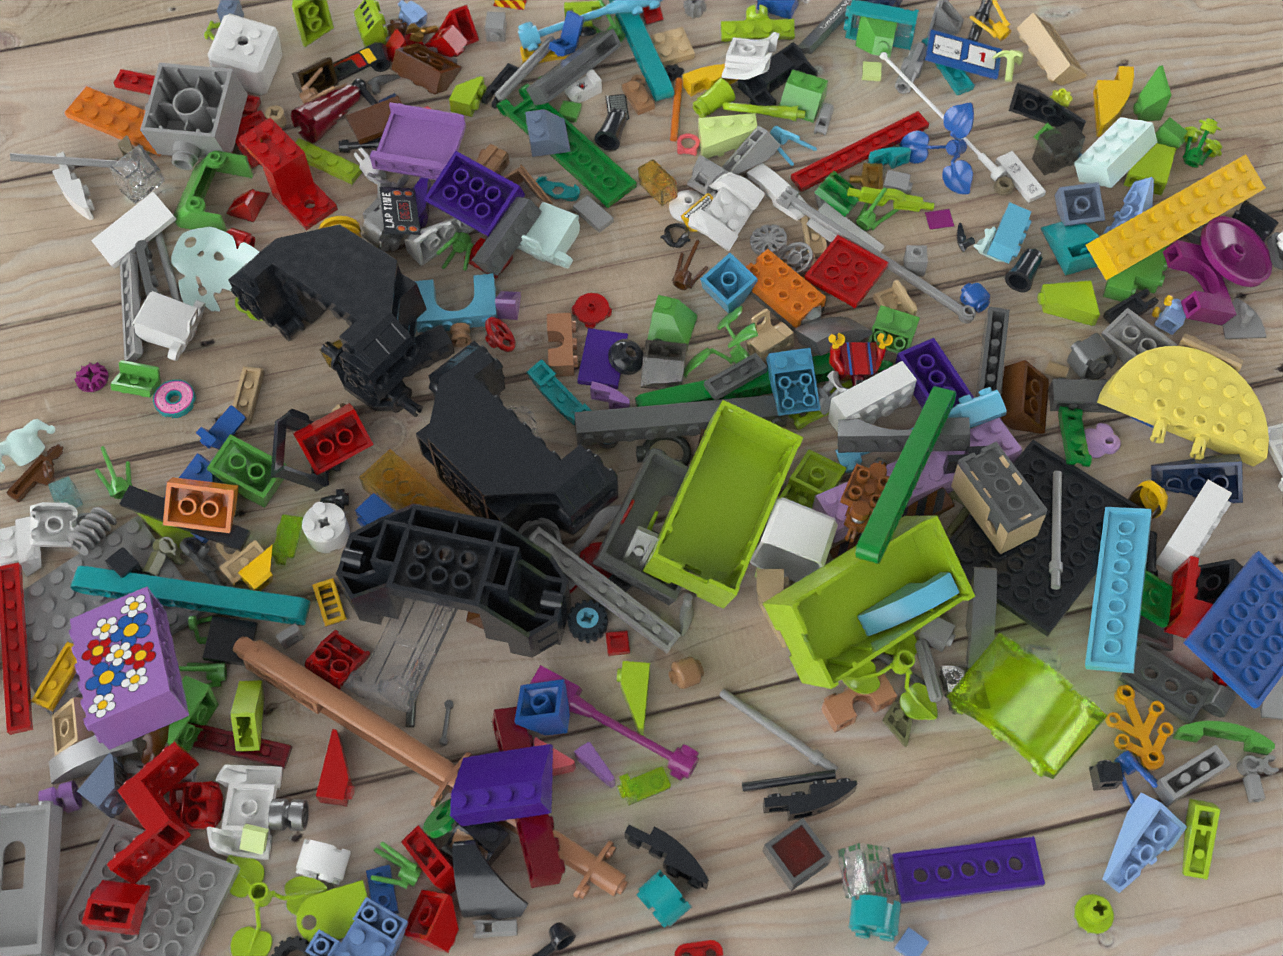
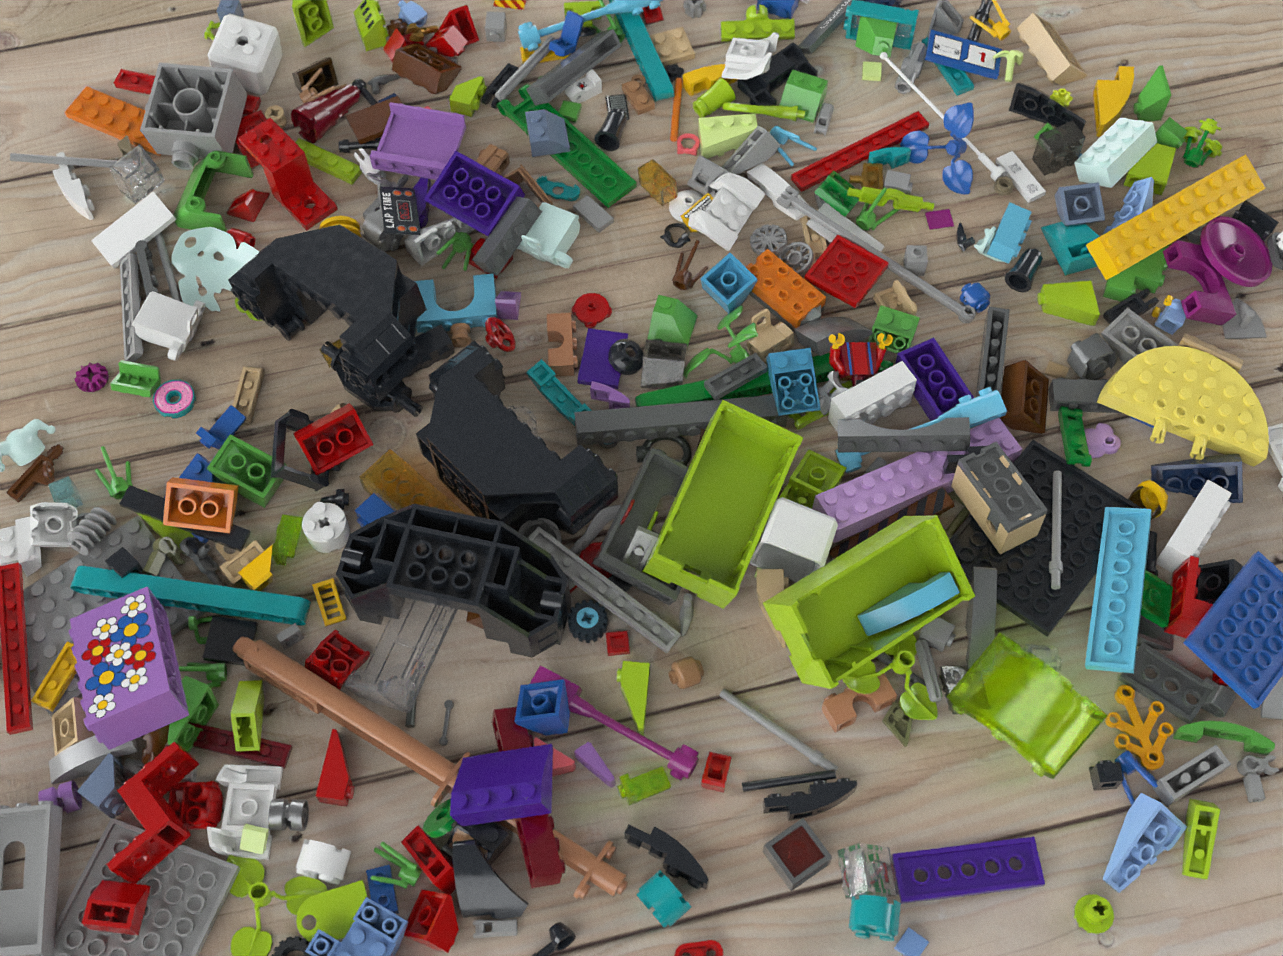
(372, 55): black door -> none
(716, 772): none -> red slope
(862, 496): dark orange piece -> none
(905, 476): green beam -> none

